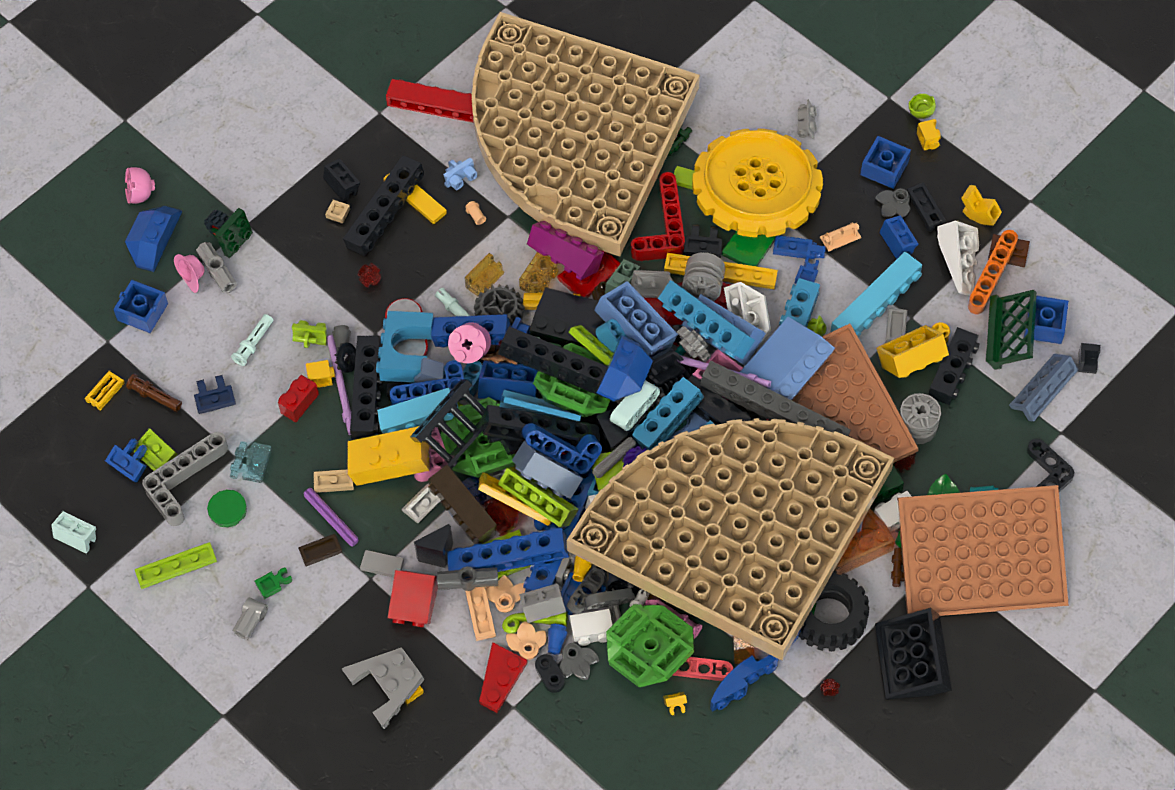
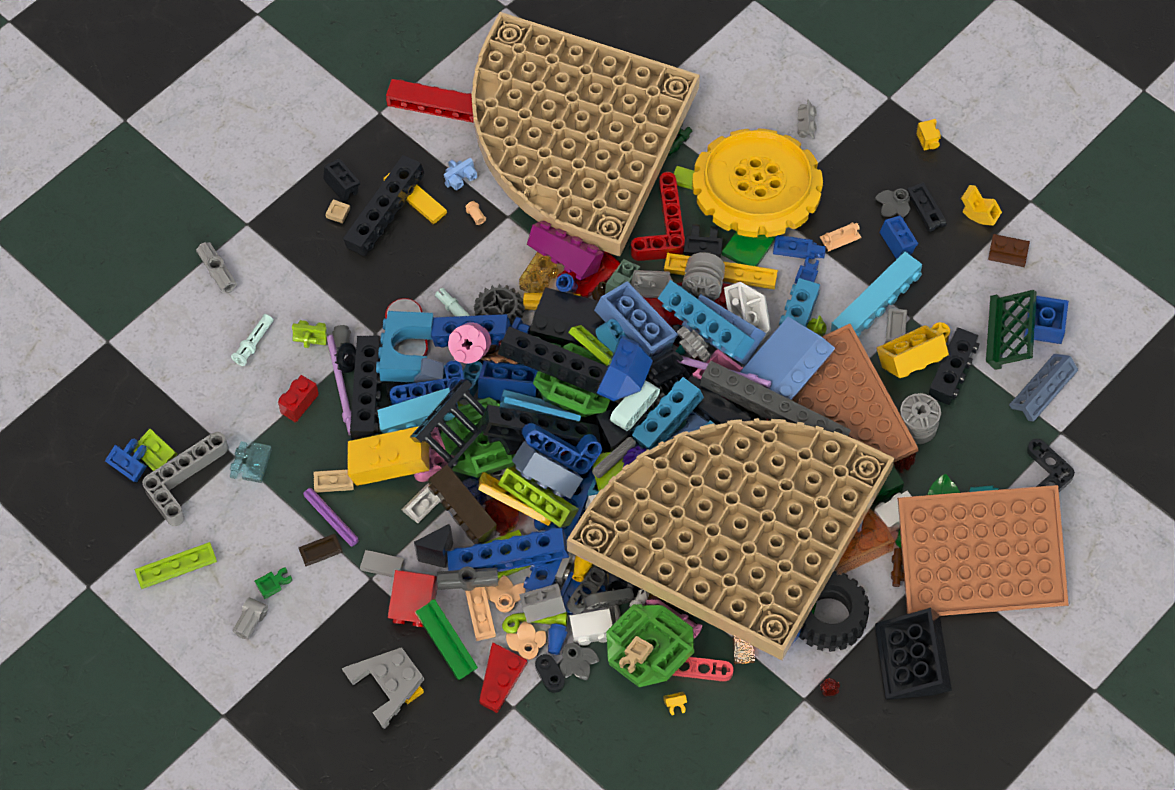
(73, 532): light aqua hinge -> none
(107, 392): yellow tile -> none
(138, 185): bright pink cylinder -> none
(140, 306): blue brick -> none
(146, 389): reddish brown pin -> none
(150, 235): blue wedge -> none
(190, 270): bright pink piece -> none
(214, 399): dark blue plate -> none
(227, 508): green tile -> none
(229, 230): dark green plate -> none
(320, 373): yellow brick -> none
(369, 274): clear red gear -> none
(446, 639): none -> green fence
(483, 275): clear yellow hinge -> none
(566, 283): none -> blue cone
(636, 652): none -> tan plate
(735, 683): blue slope -> none
(885, 162): blue brick -> none
(922, 106): lime hair -> none
(958, 247): white wedge -> none
(994, 263): orange beam -> none
(1088, 358): black panel -> none

